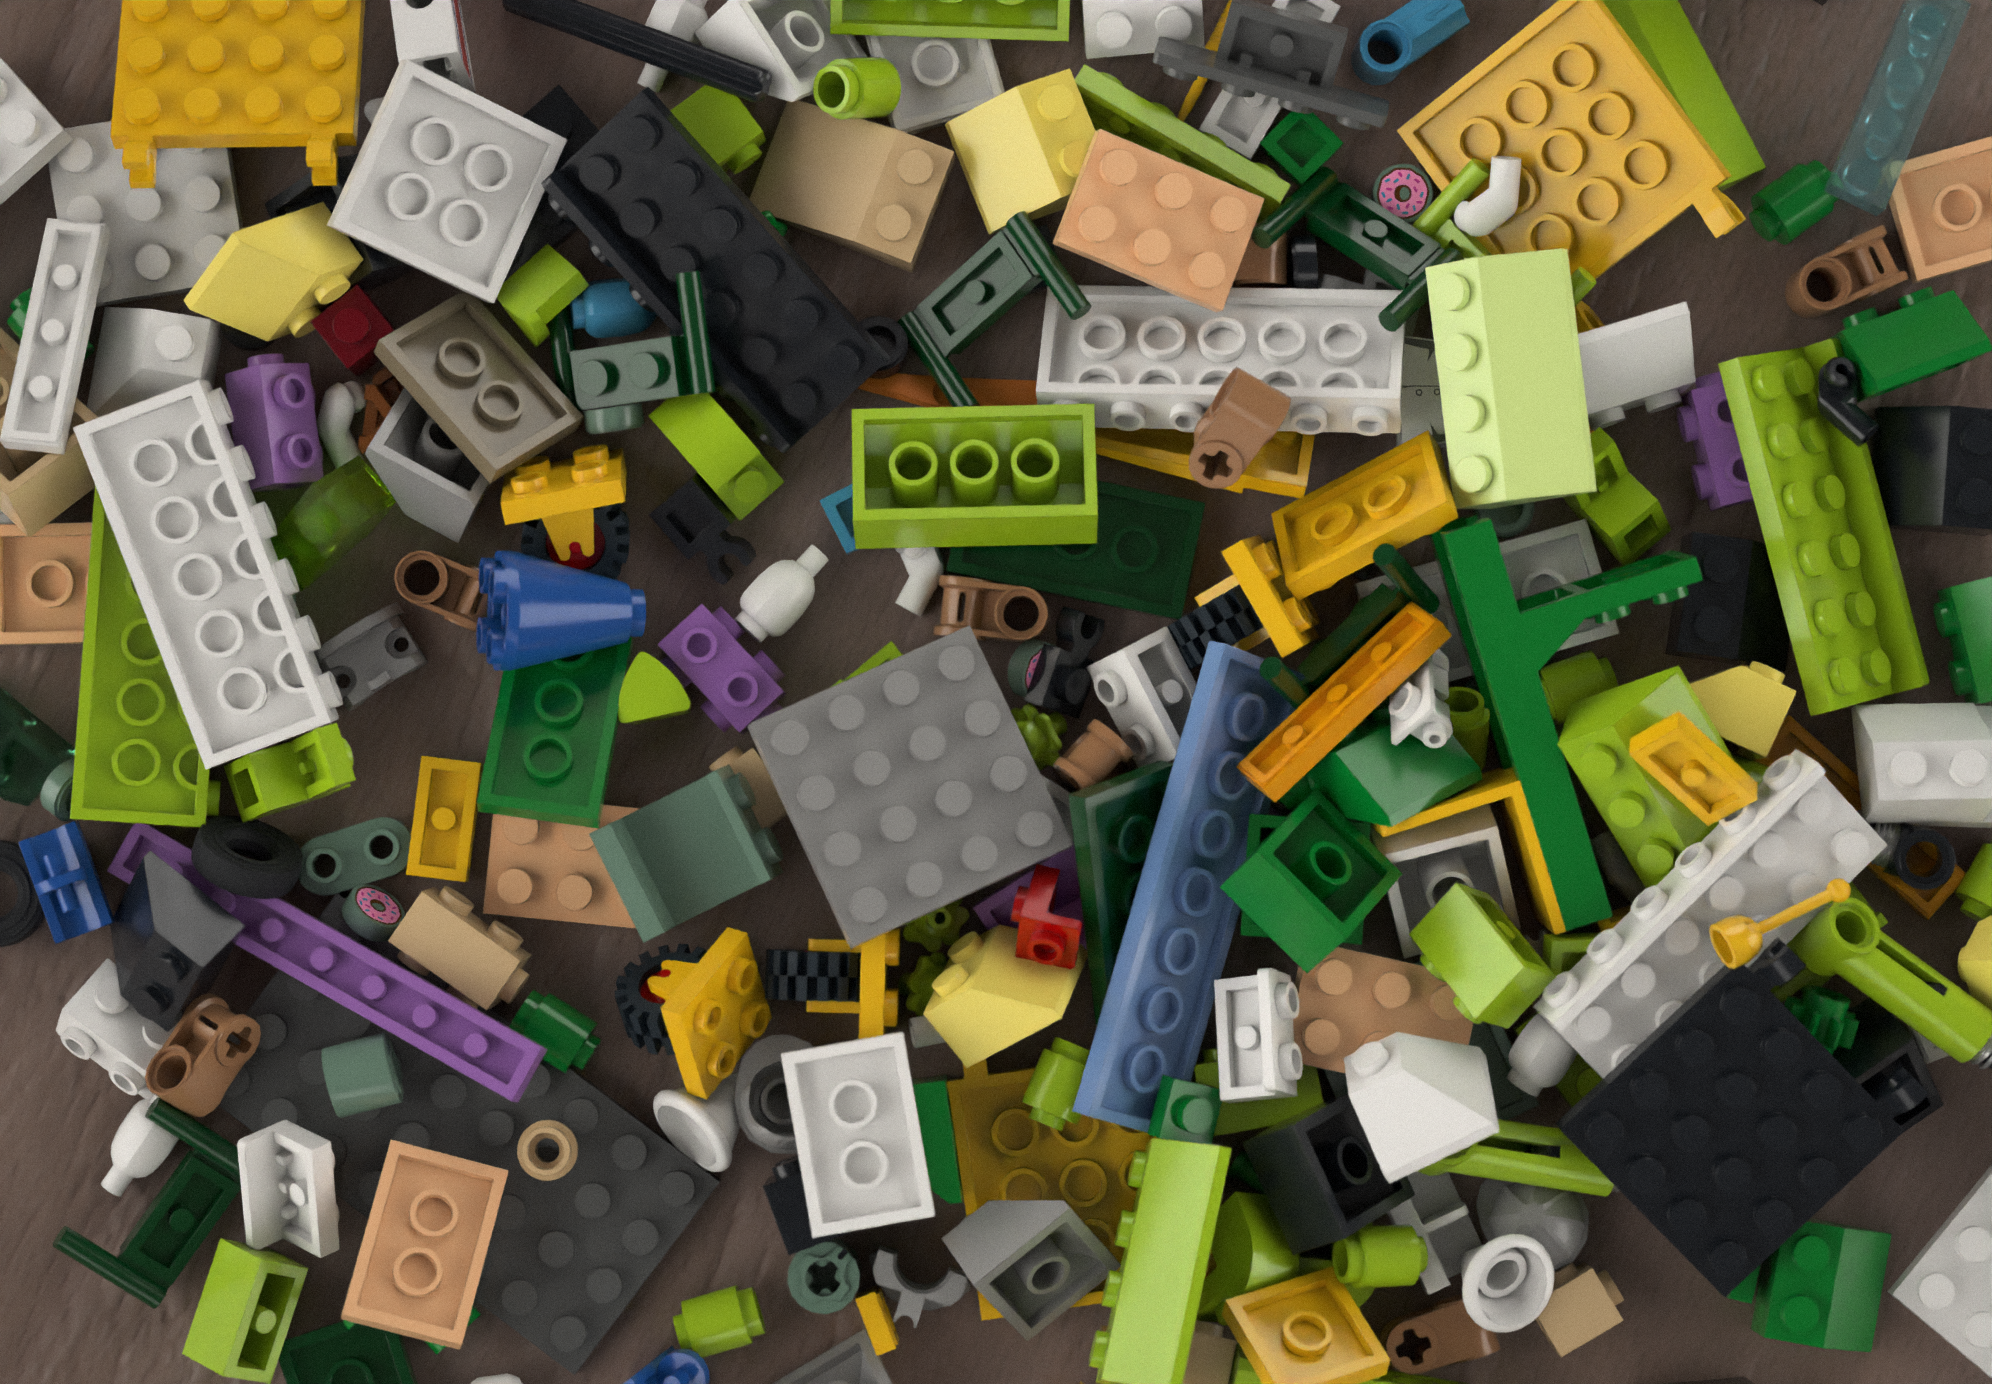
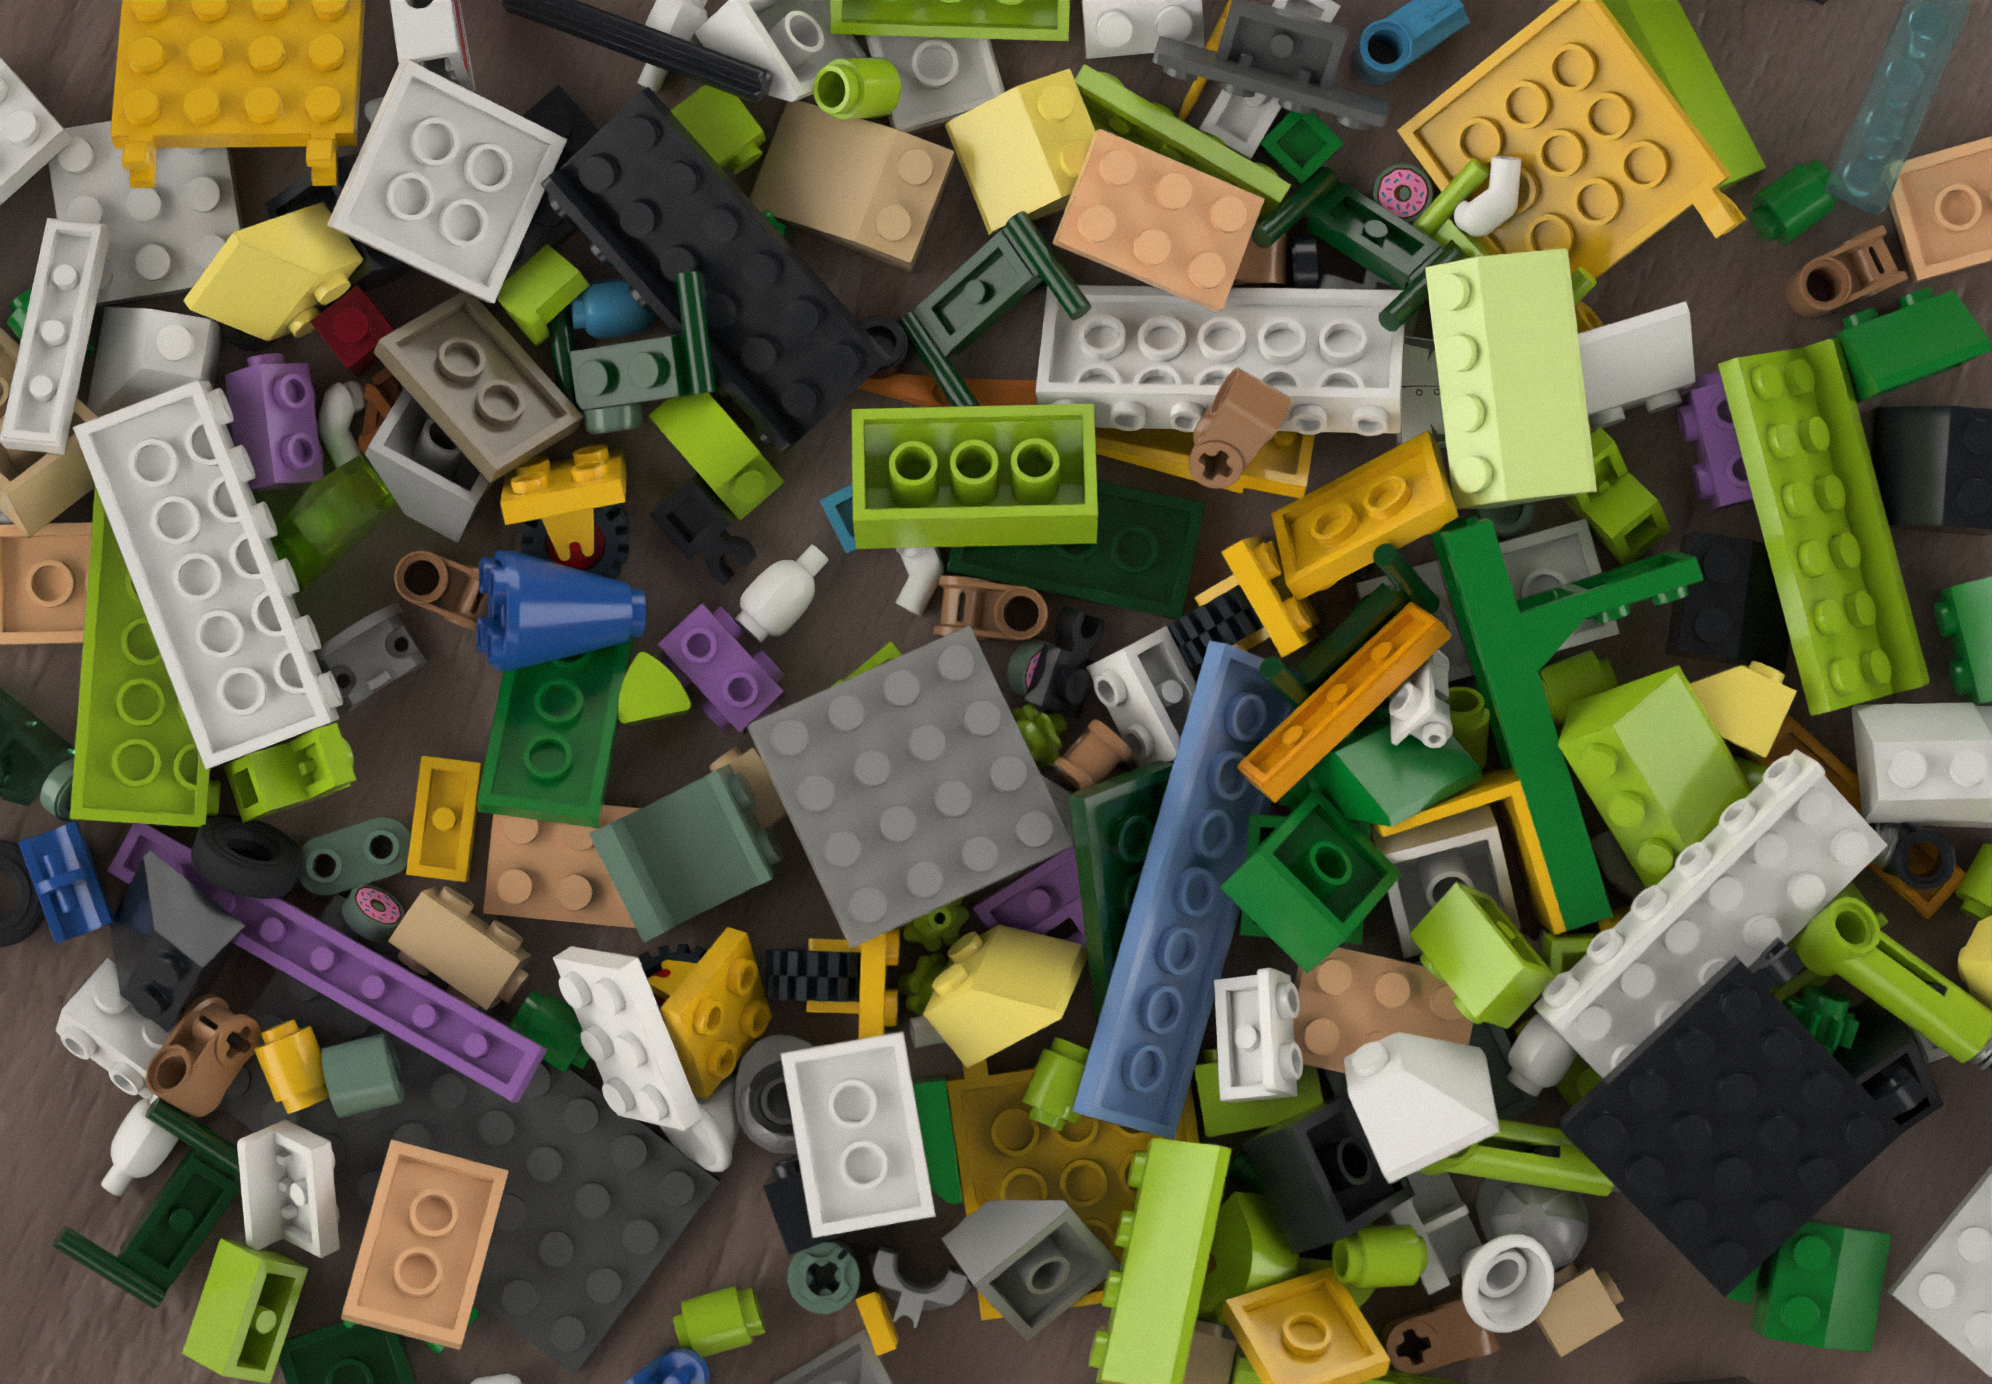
(292, 1065): none -> yellow brick
(528, 1150): tan plate -> none
(627, 1037): none -> white plate
(1041, 933): red bracket -> none
(1185, 1111): green plate -> none
(1693, 768): yellow plate -> none
(1740, 938): yellow hinge -> none
(1839, 400): black arm -> none

